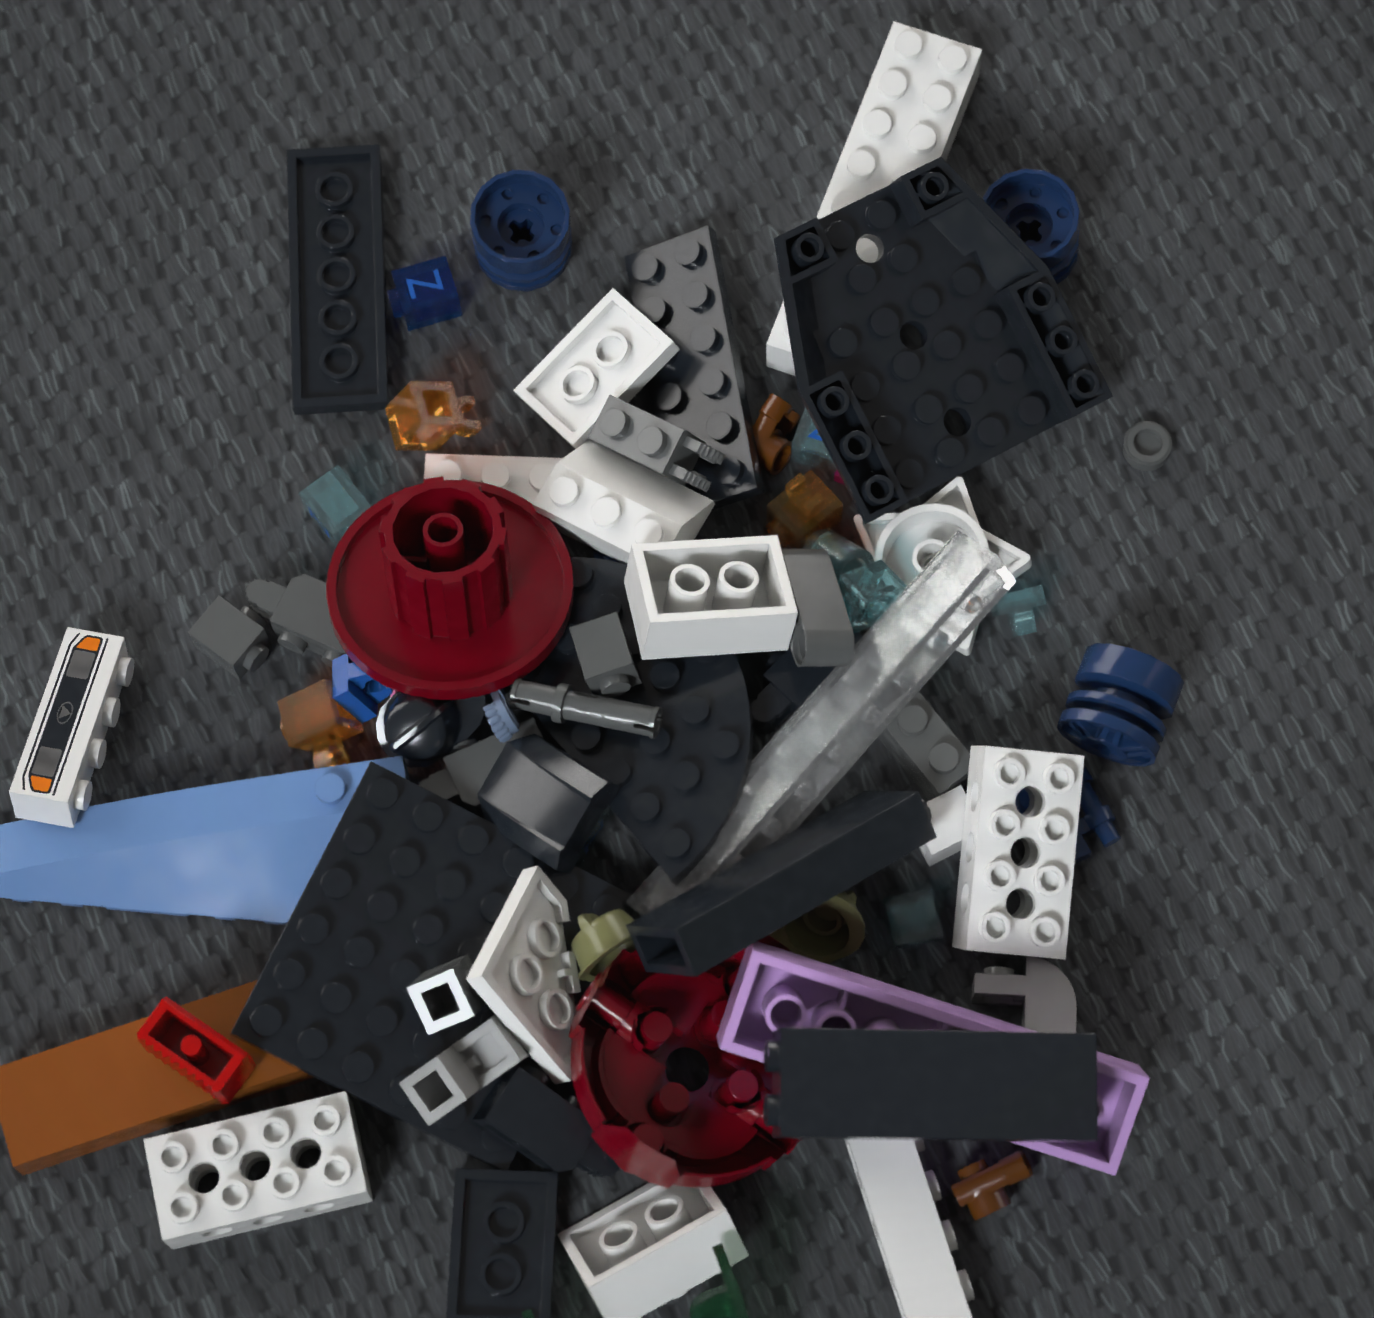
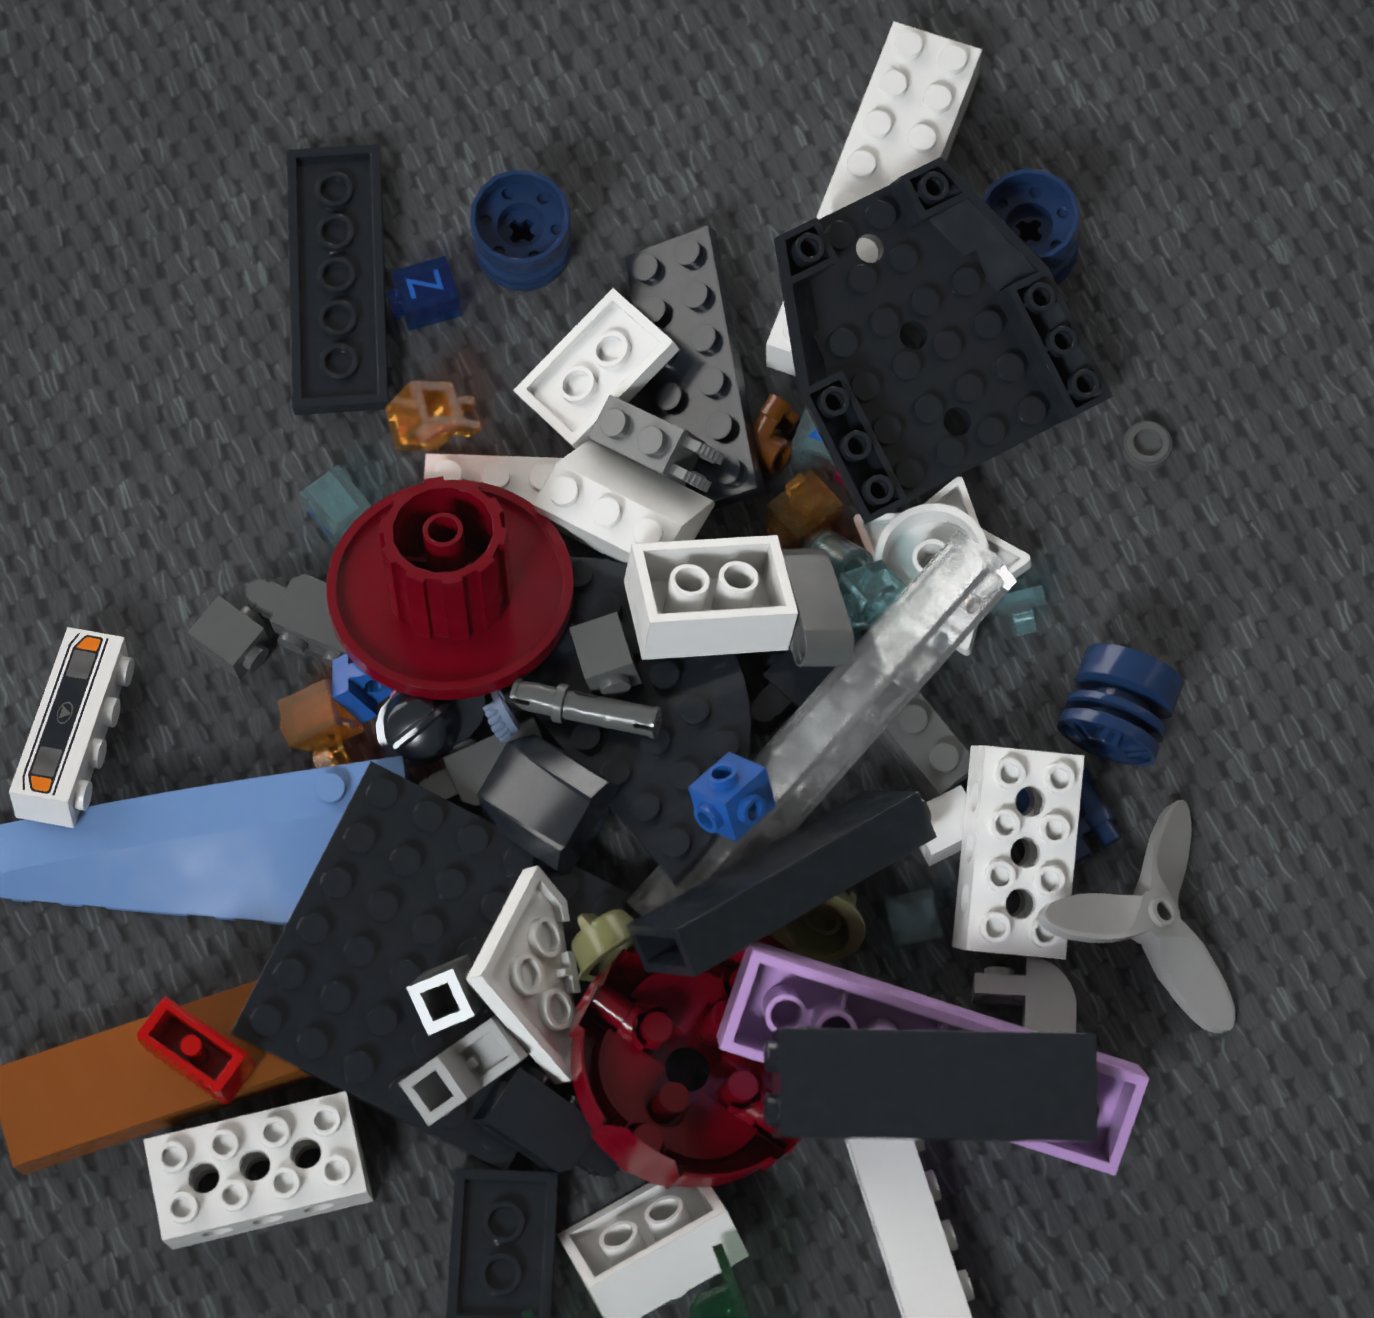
(732, 796): none -> blue brick
(983, 1186): reddish brown plate -> none
(1155, 922): none -> light grey piece

